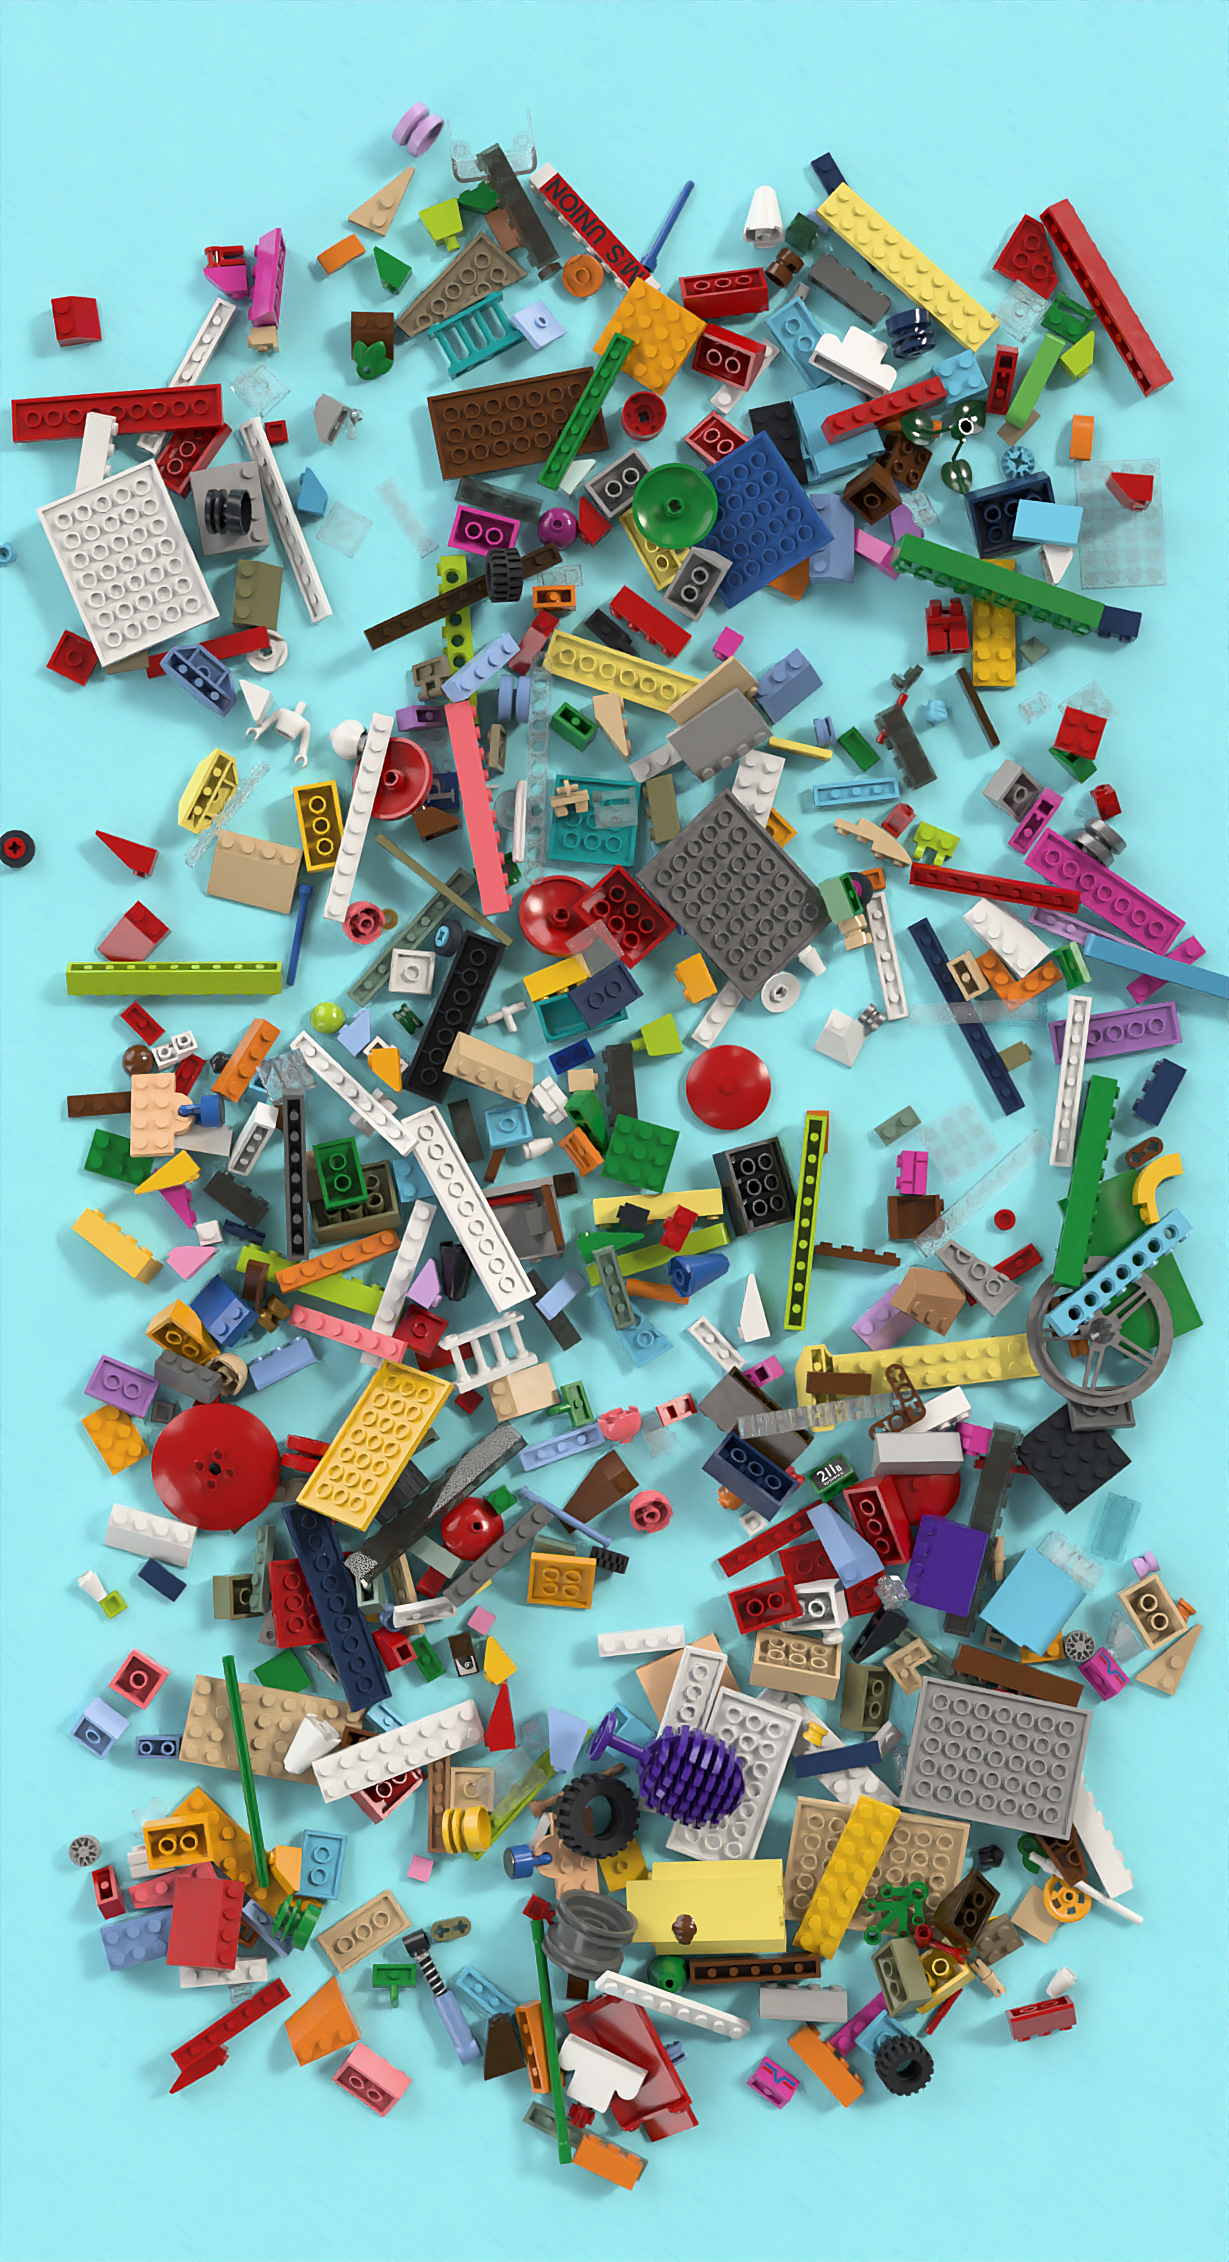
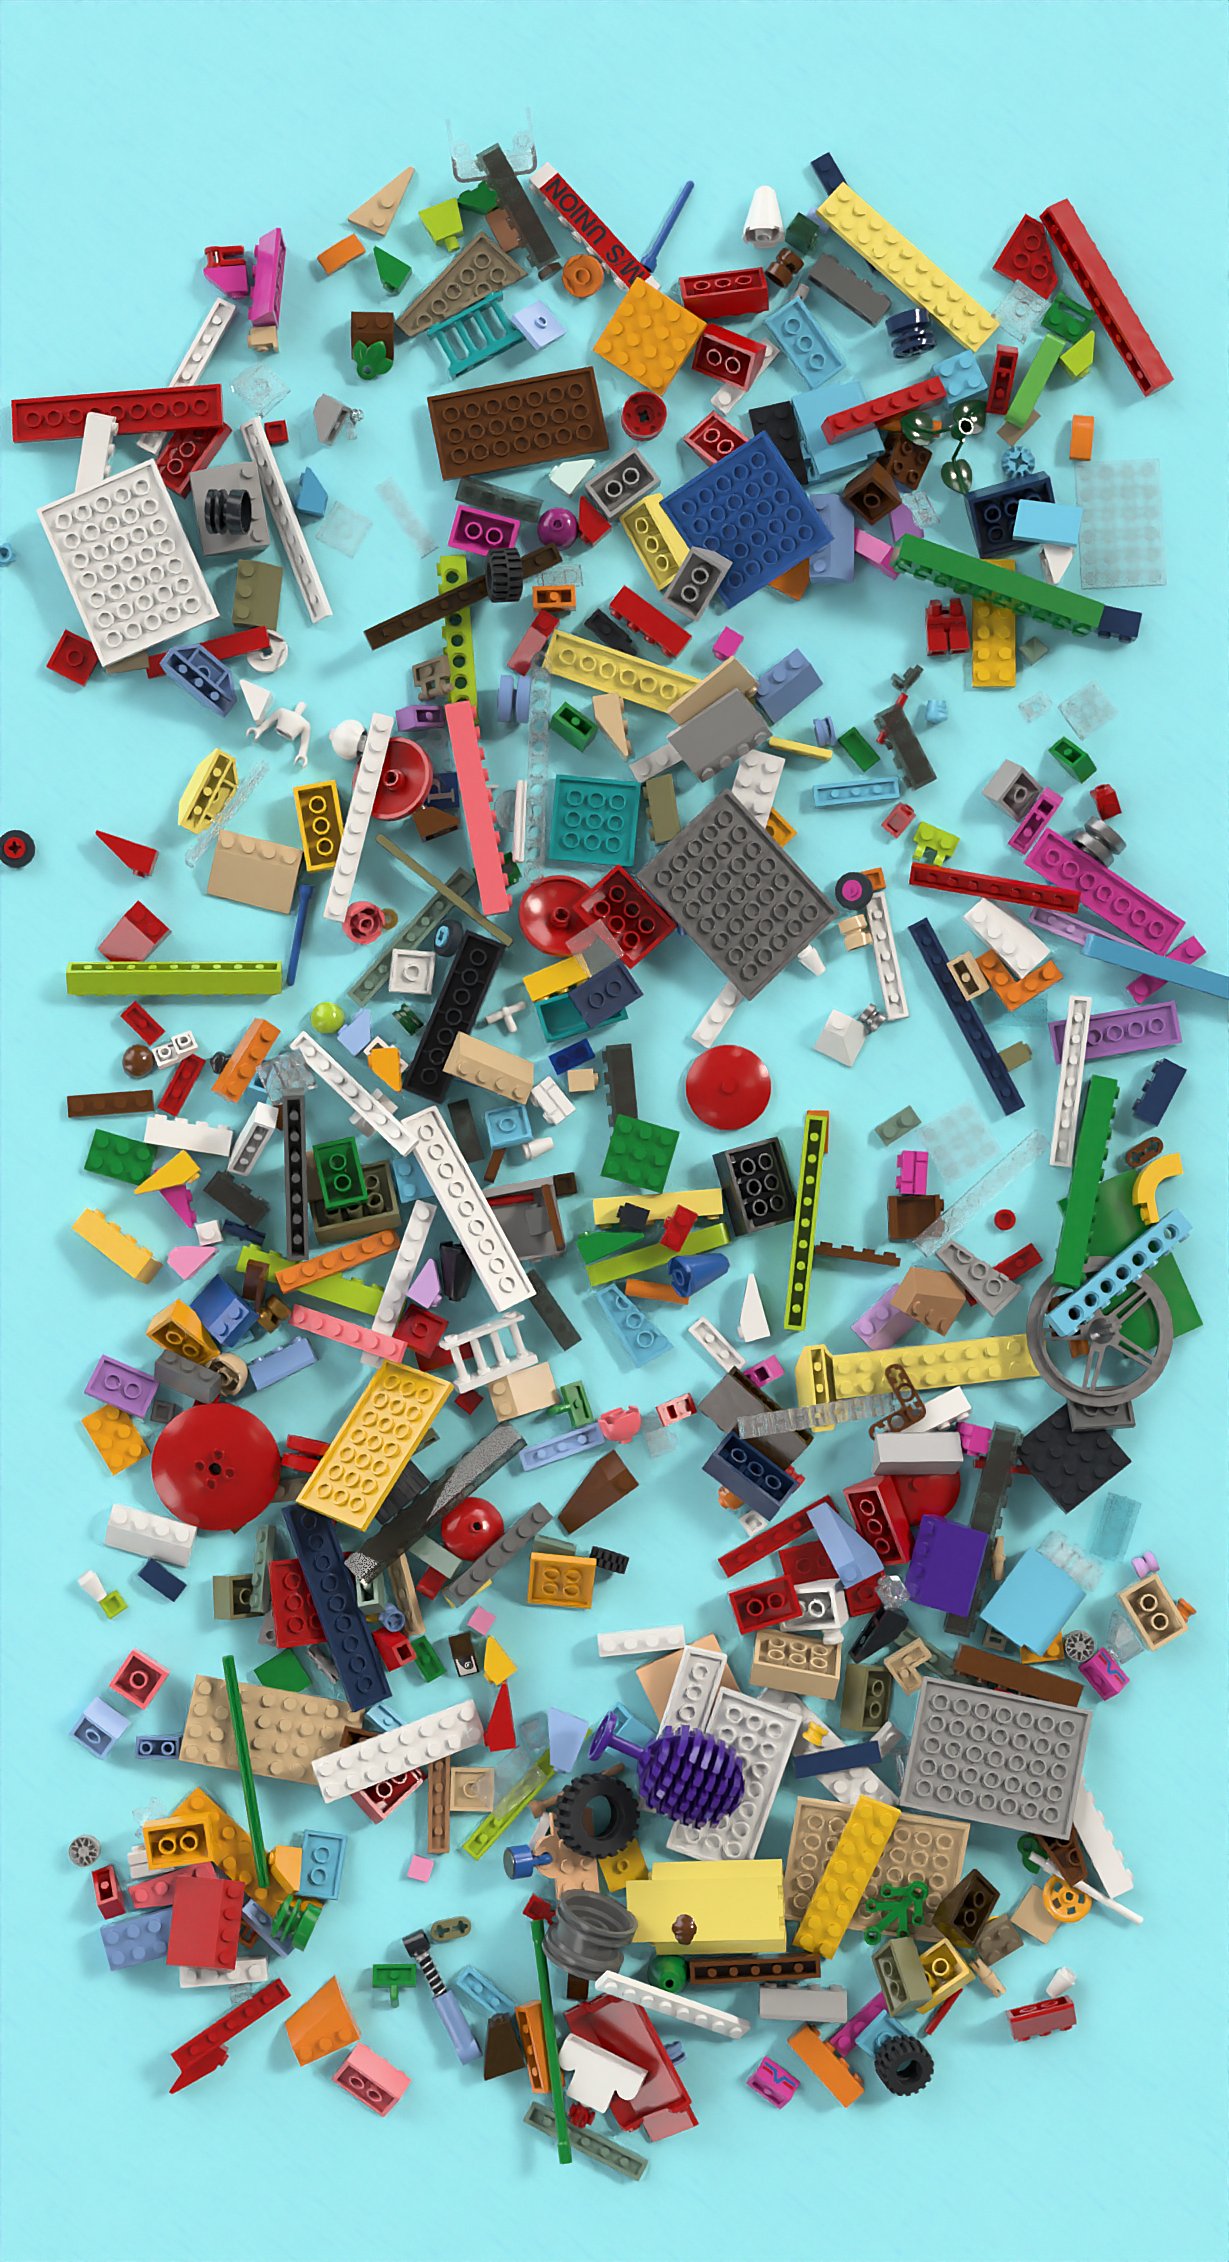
(76, 320): red slope -> none
(162, 1113): light nougat plate -> none
(310, 1743): white cone -> none
(364, 1931): tan tile -> none
(418, 129): lavender wheel -> none
(423, 1611): white plate -> none
(466, 1830): yellow wheel -> none
(480, 668): light blue brick -> none
(496, 756): dark tan plate -> none
(501, 1499): green brick -> none
(561, 1293): light blue tile -> none
(566, 1517): medium blue bar -> none
(579, 798): tan hips -> none
(581, 1151): orange plate -> none
(585, 412): green tile -> none
(587, 1114): green slope -> none
(607, 2161): orange brick -> none
(614, 1287): sand green tile -> none
(615, 815): clear plate -> none
(650, 1511): coral cylinder -> none
(659, 1038): lime torso -> none
(674, 506): green dish -> none
(695, 979): light orange slope -> none
(785, 997): white dish -> none
(832, 1477): brick -> none
(838, 1383): reddish brown tile -> none
(840, 897): brick -> none
(855, 361): white brick -> none
(882, 843): tan slope -> none
(924, 1939): red brick -> none
(973, 1012): clear plate -> none
(977, 708): dark brown tile -> none
(991, 1856): black arm -> none
(1072, 965): green plate -> none
(1080, 733): red plate -> none
(1131, 490): red slope -> none
(1168, 1668): tan wing -> none

